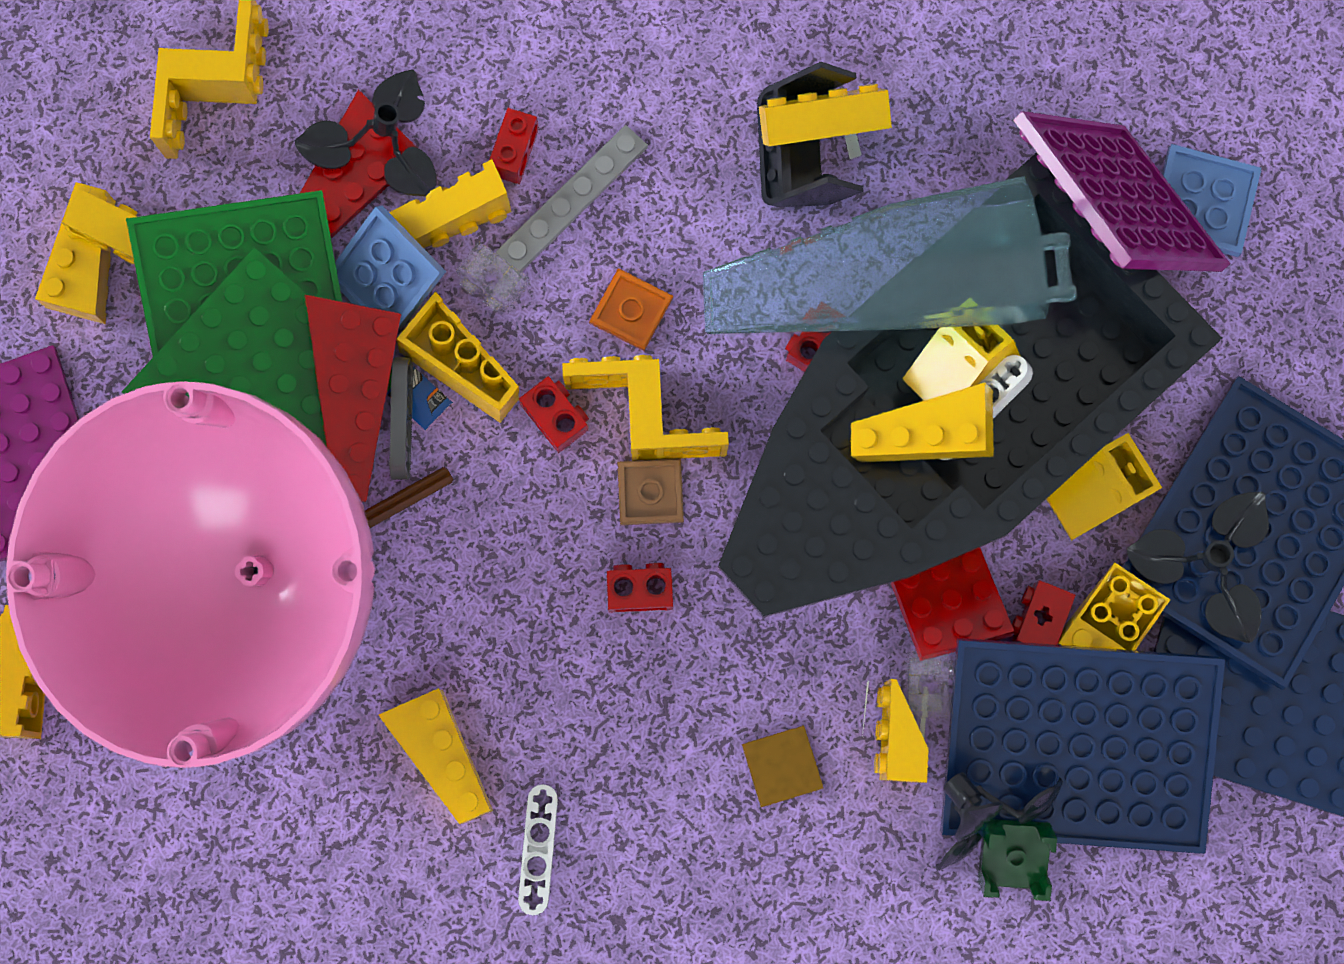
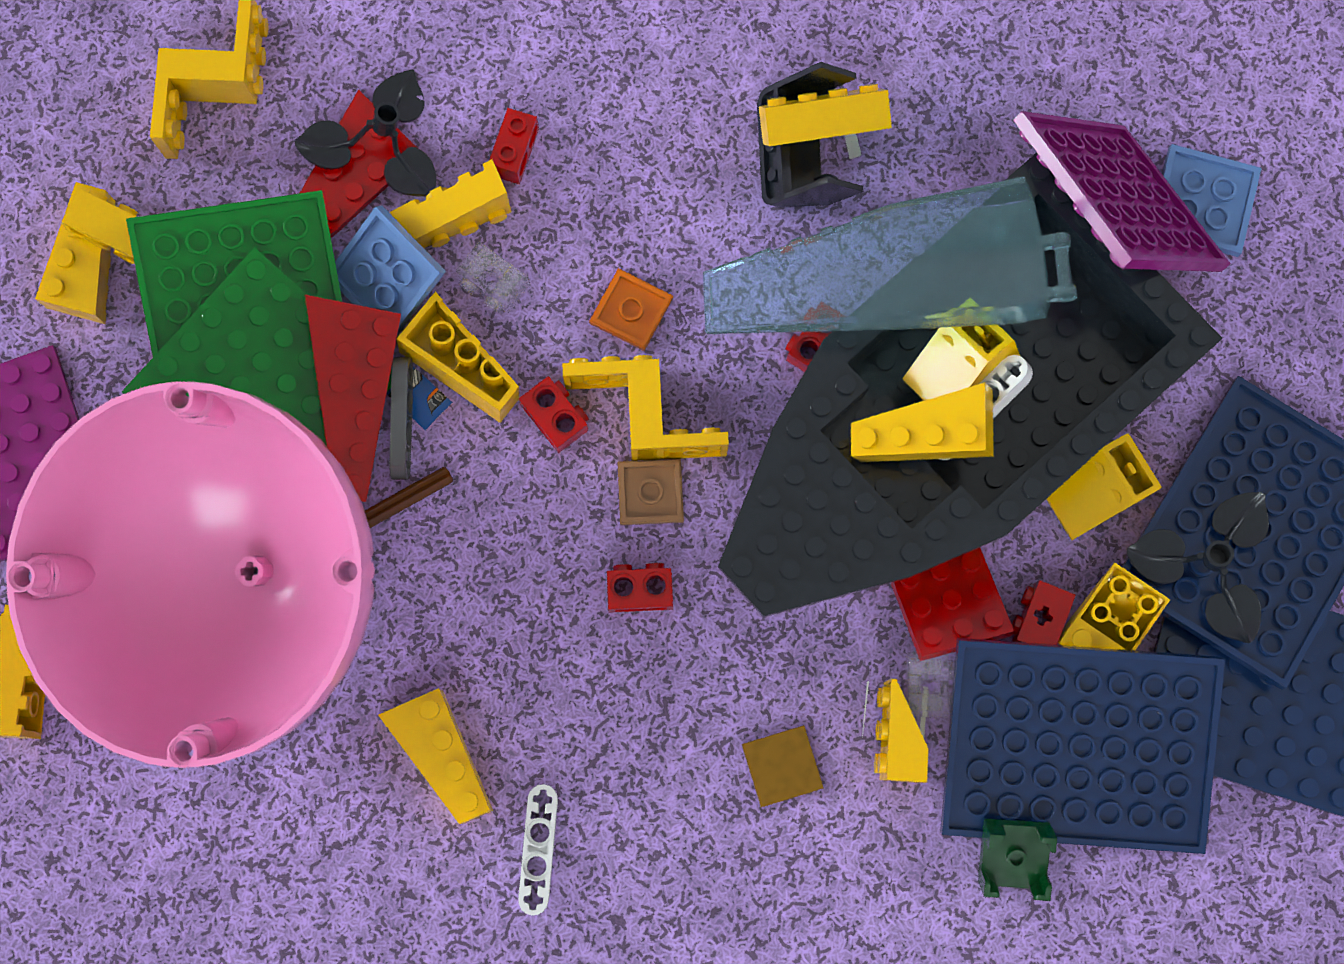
(572, 198): light grey plate -> none
(974, 816): black plant -> none

